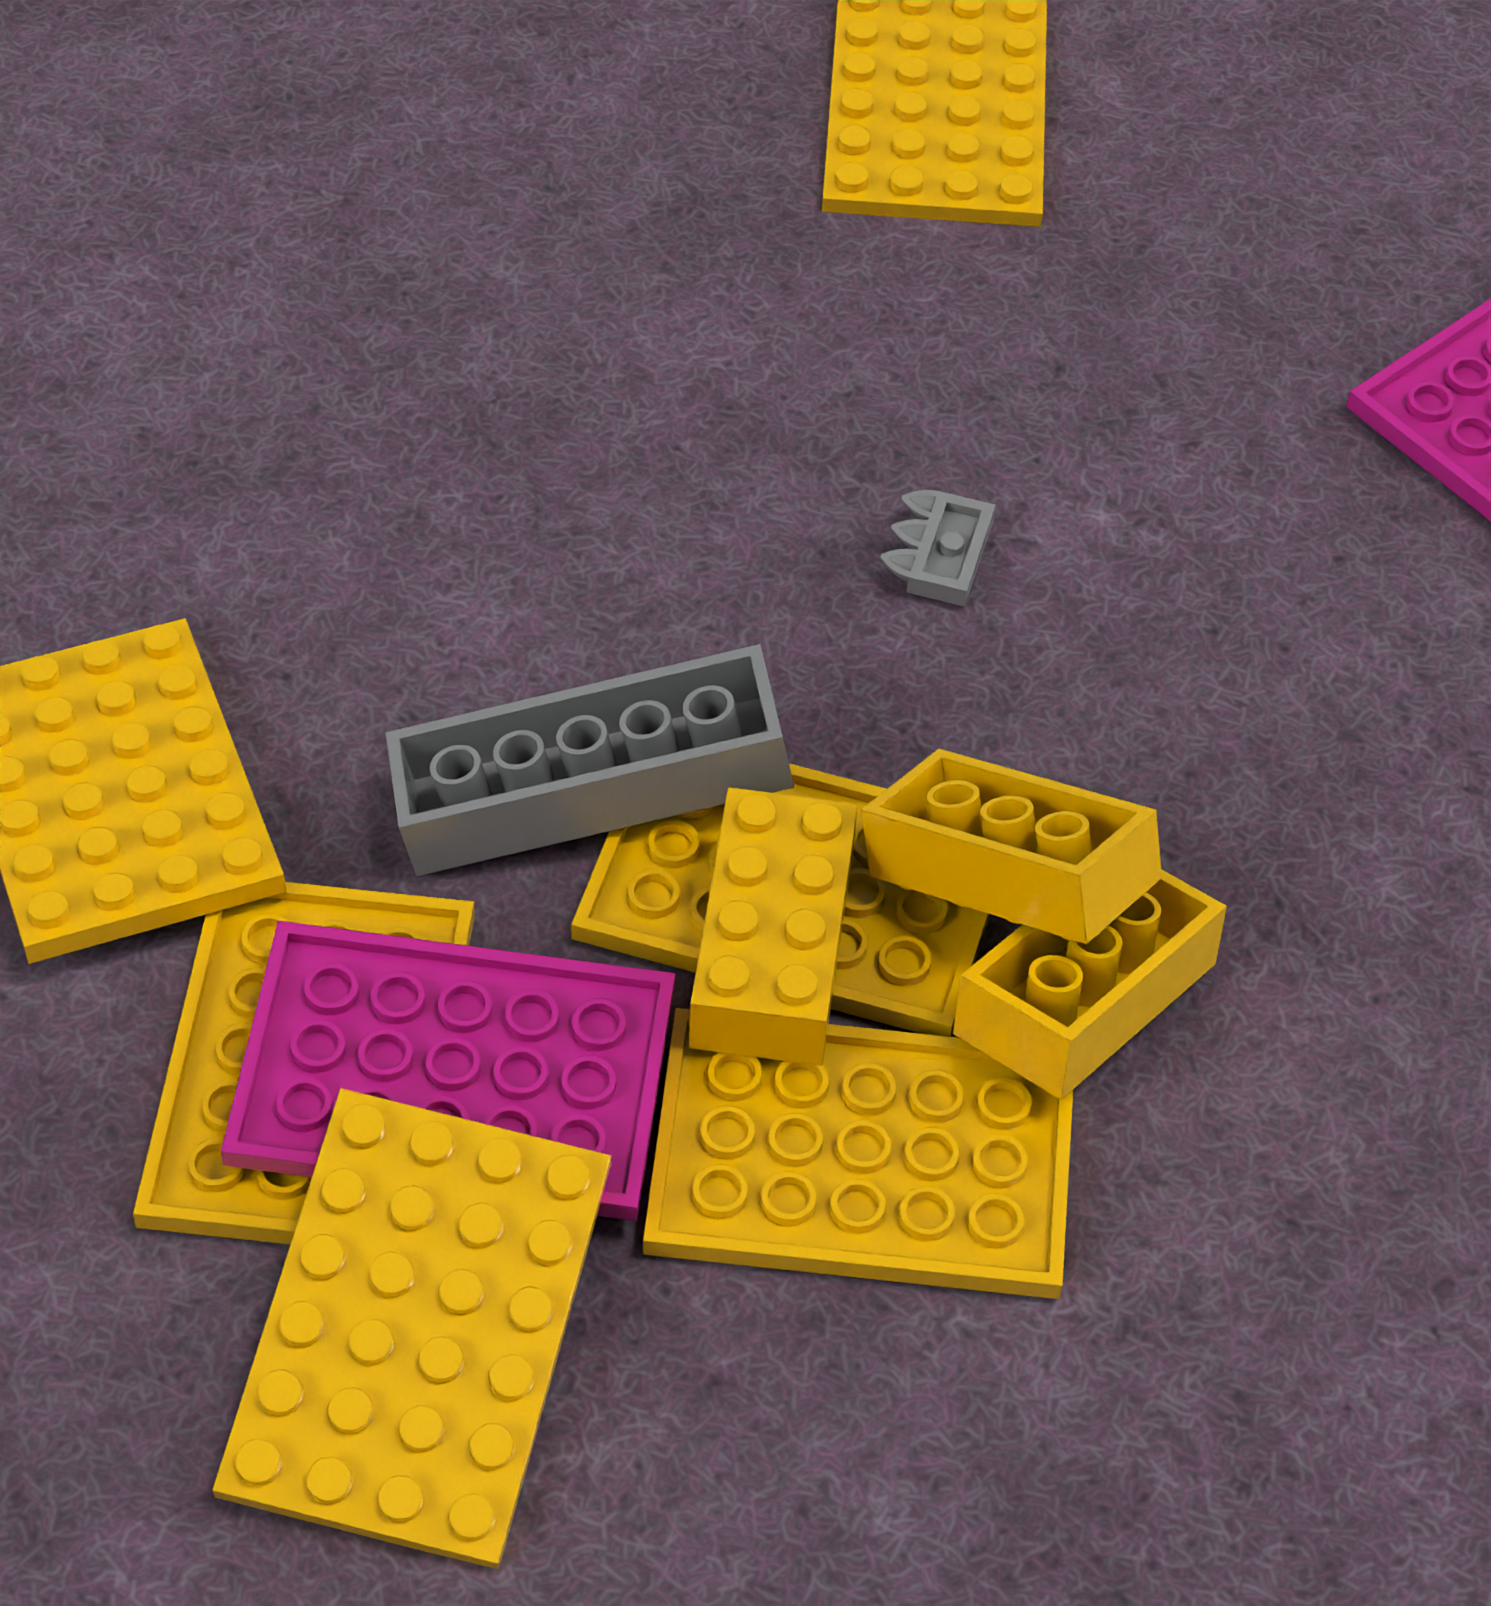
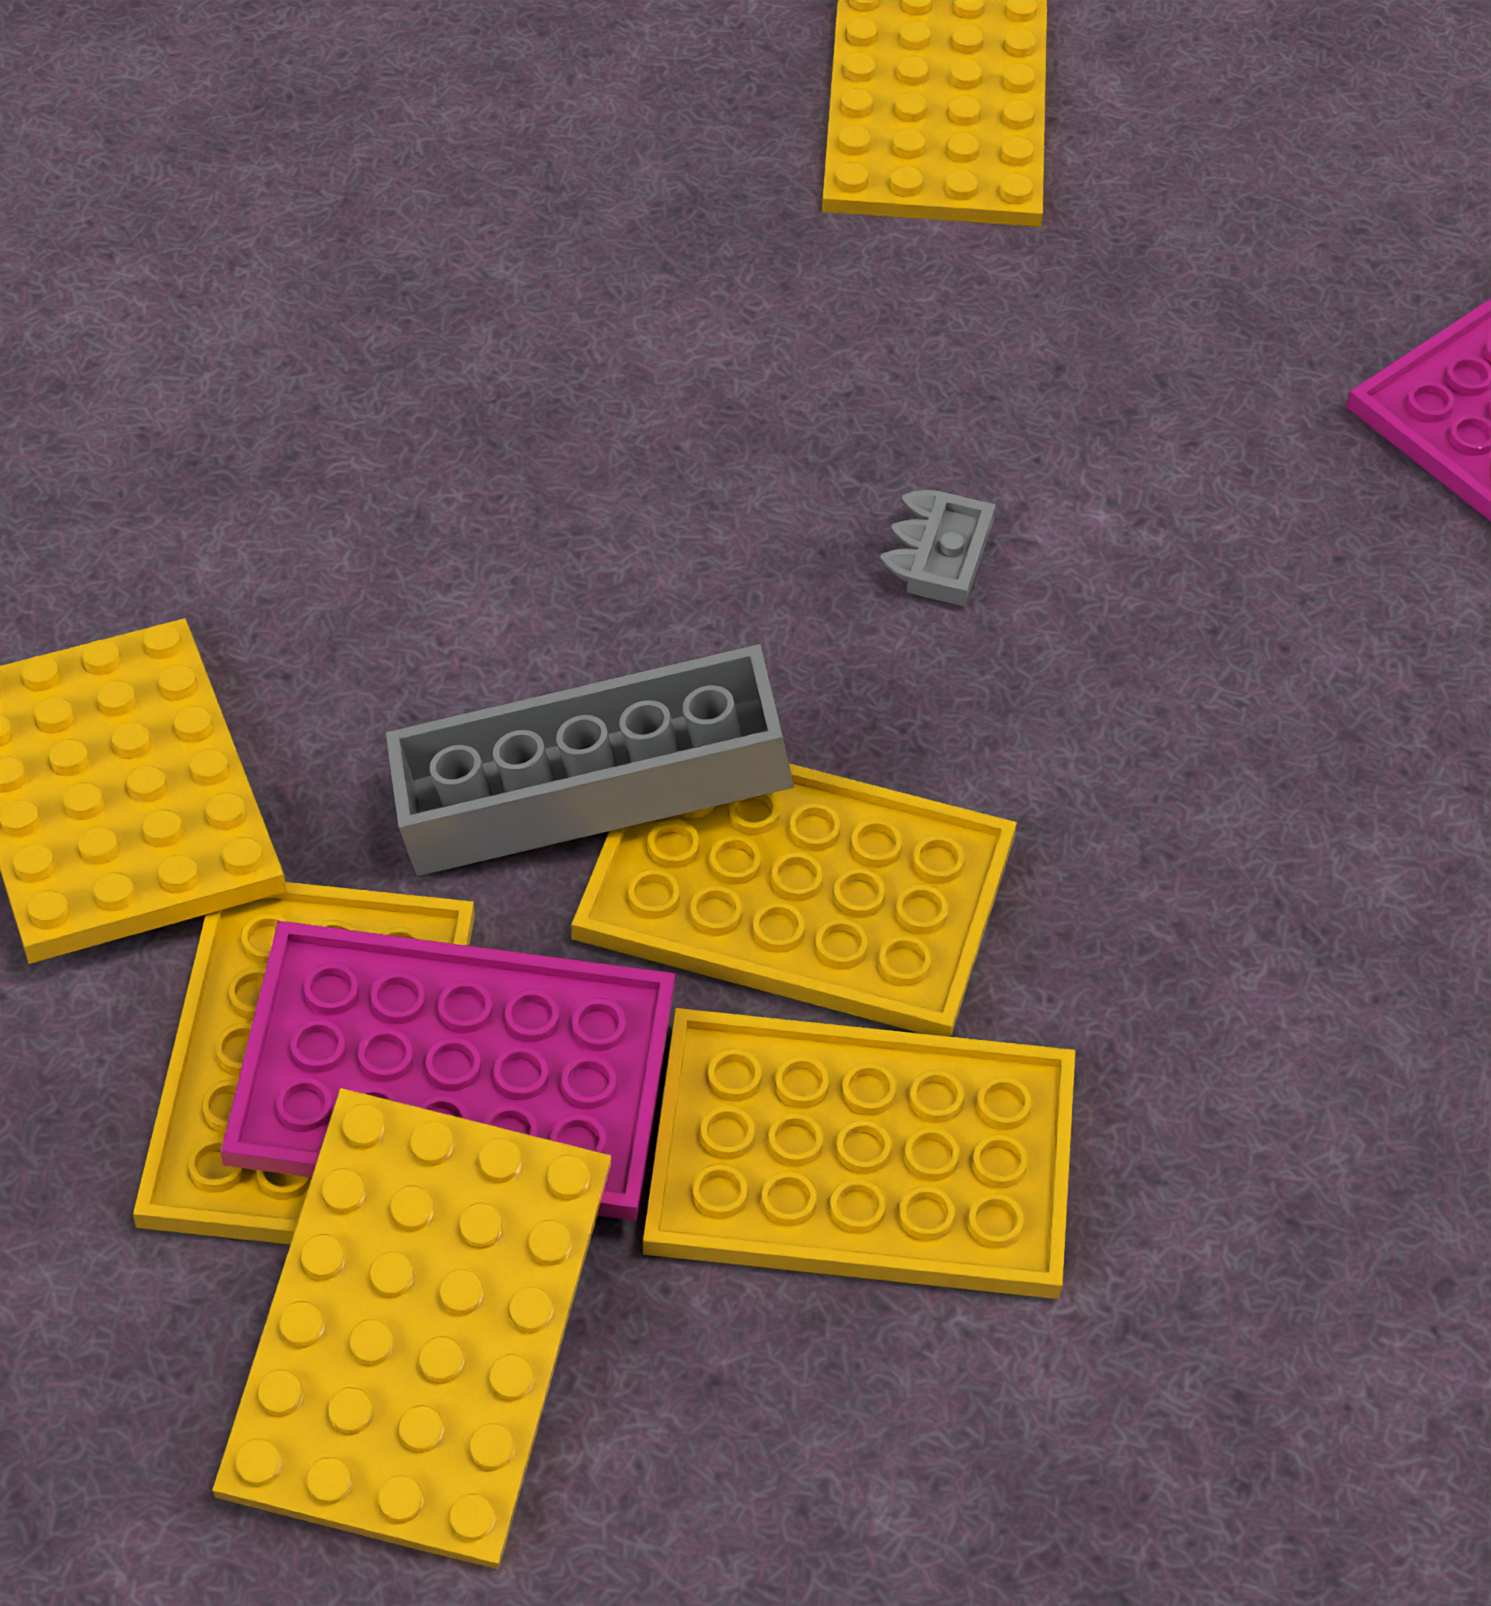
(773, 927): yellow brick -> none
(1013, 844): yellow brick -> none
(1069, 1005): yellow brick -> none

